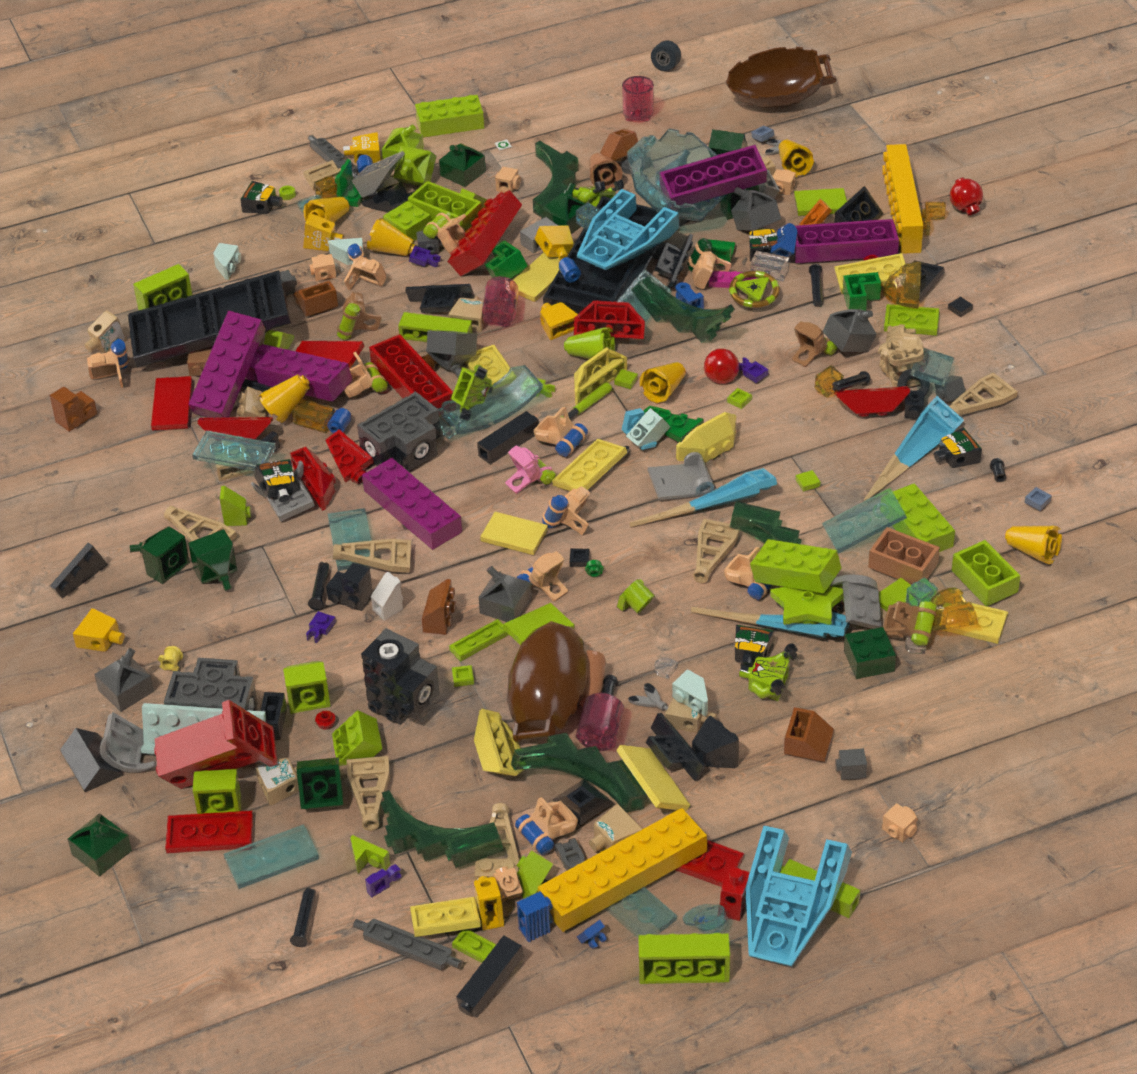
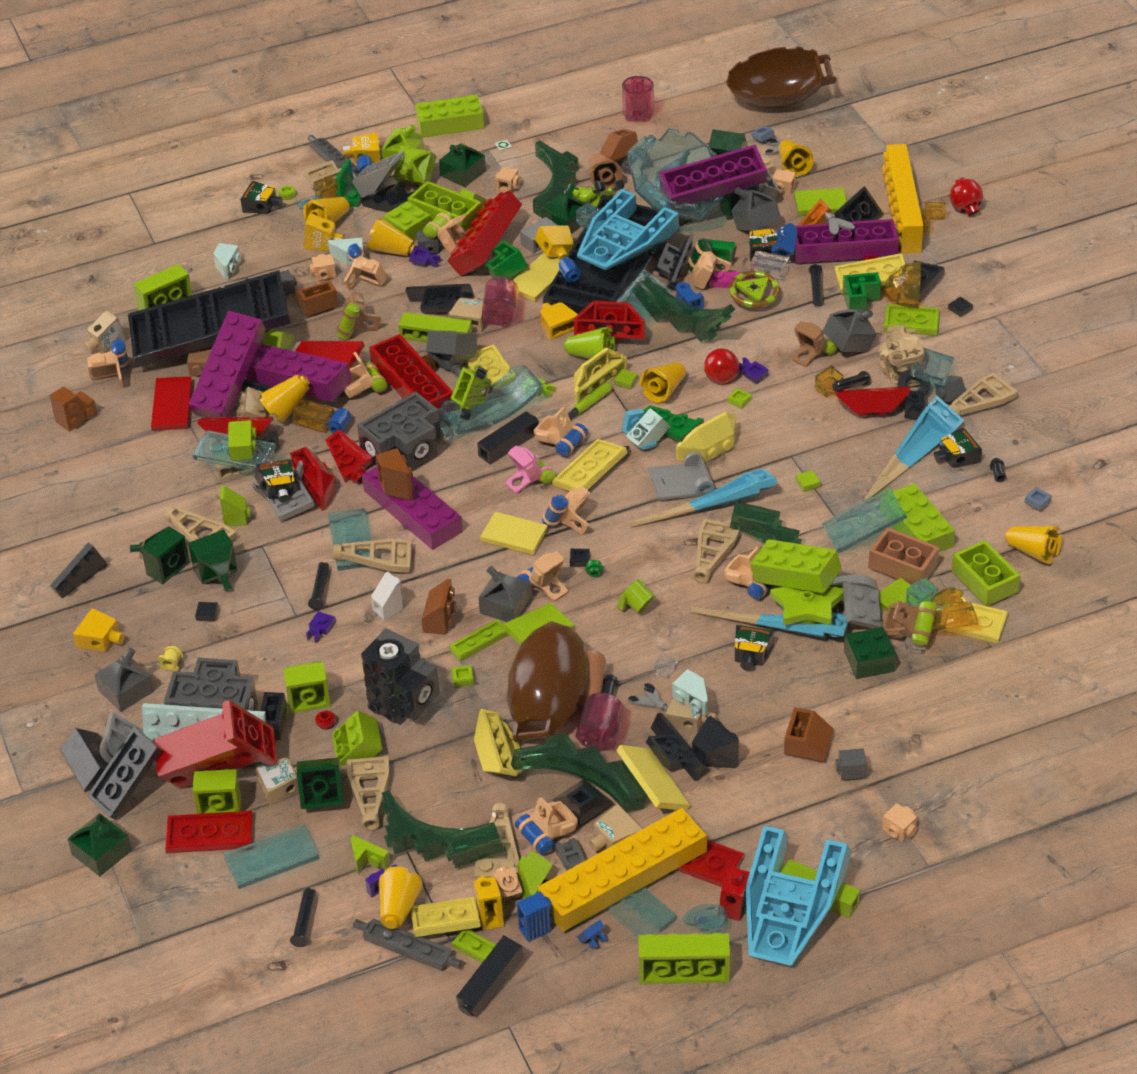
(124, 773): none -> black plate
(206, 611): none -> black tile
(241, 440): none -> lime brick
(351, 587): black brick -> none
(394, 474): none -> dark orange slope
(397, 895): none -> yellow cone
(666, 55): black wheel -> none
(769, 674): lime torso -> none
(835, 223): none -> light grey piece

